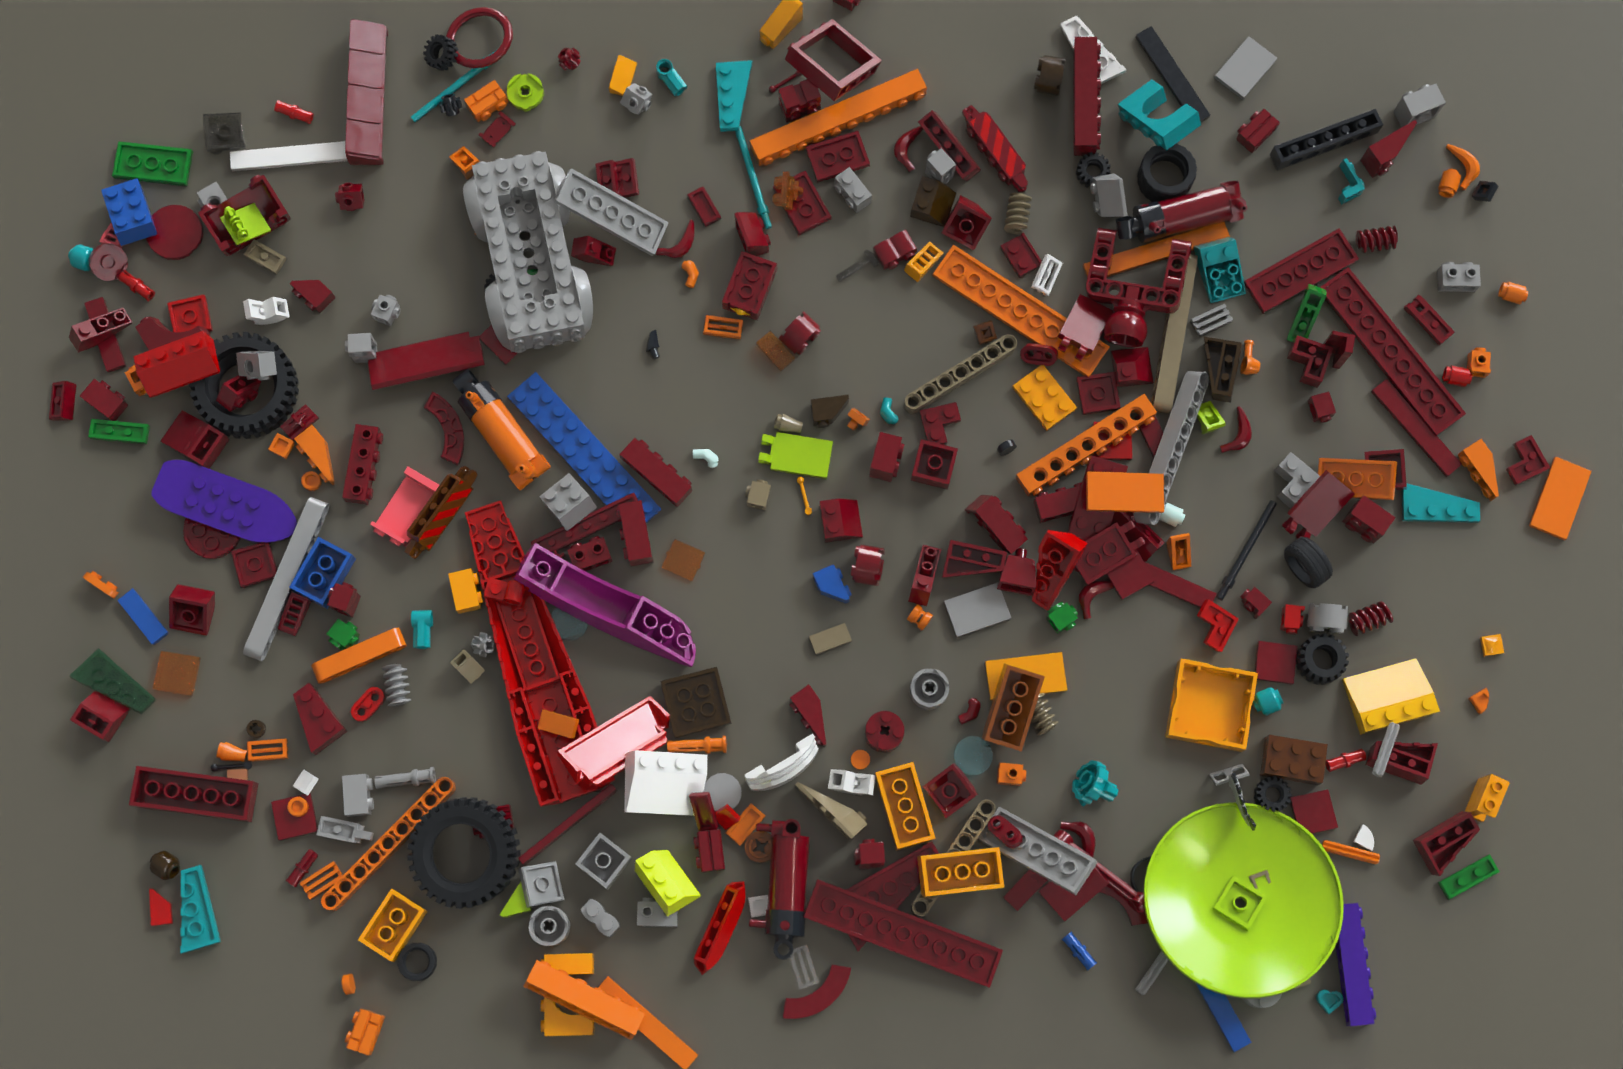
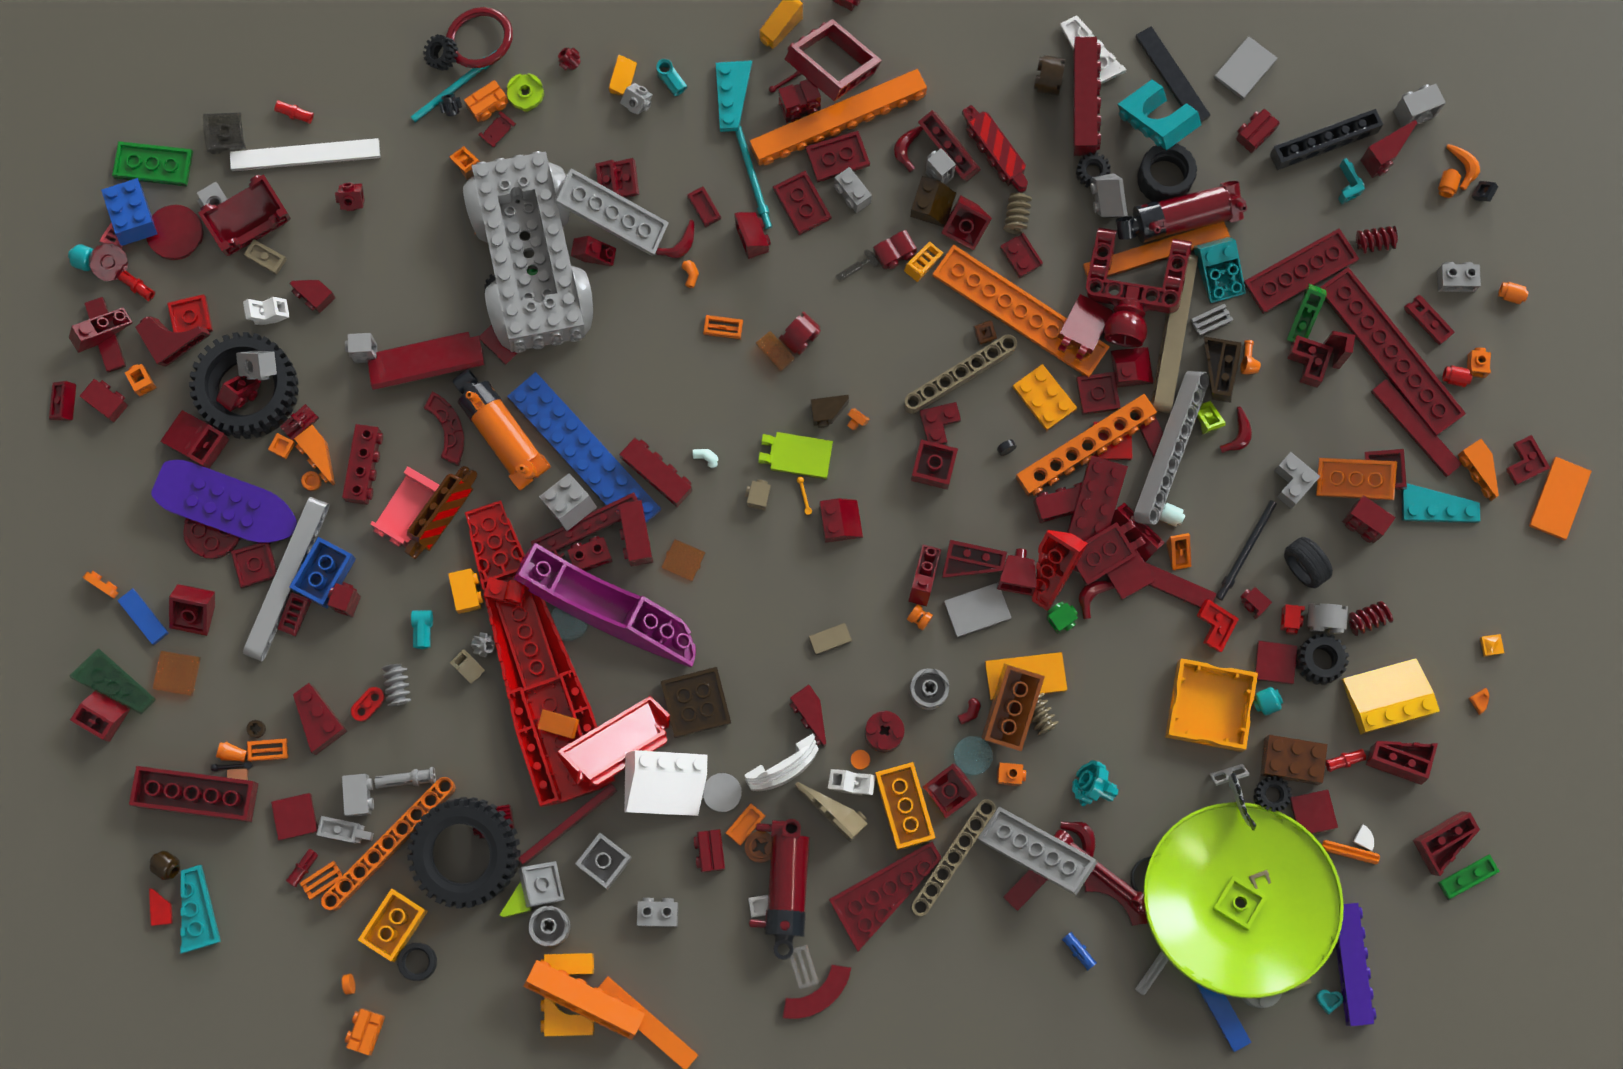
(119, 431): green plate -> none
(177, 364): red slope -> none
(244, 223): lime hinge -> none
(298, 806): orange tile -> none
(305, 782): white tile -> none
(343, 634): green brick -> none
(358, 655): orange beam -> none
(365, 93): piece -> none
(385, 309): light grey brick -> none
(597, 914): light grey brick -> none
(653, 345): black bar -> none
(666, 881): neon yellow slope -> none
(703, 811): dark red tile -> none
(707, 744): orange pin -> none
(720, 927): red brick -> none
(727, 817): red tile -> none
(749, 285): dark red piece -> none
(787, 424): dark tan cone -> none
(789, 191): clear orange hips -> none
(830, 584): blue slope -> none
(868, 565): dark red brick -> none
(869, 854): dark red brick -> none
(885, 457): dark red brick -> none
(886, 413): teal arm -> none
(903, 933): dark red plate -> none
(960, 871): light orange brick -> none
(998, 523): dark red wedge -> none
(1004, 830): dark red plate -> none
(1038, 283): white tile -> none
(1040, 354): dark red plate -> none
(1067, 903): dark red tile -> none
(1124, 492): orange tile -> none
(1318, 506): dark red tile -> none
(1321, 407): dark red brick -> none
(1386, 749): light grey axle -> none
(1487, 797): light orange panel -> none

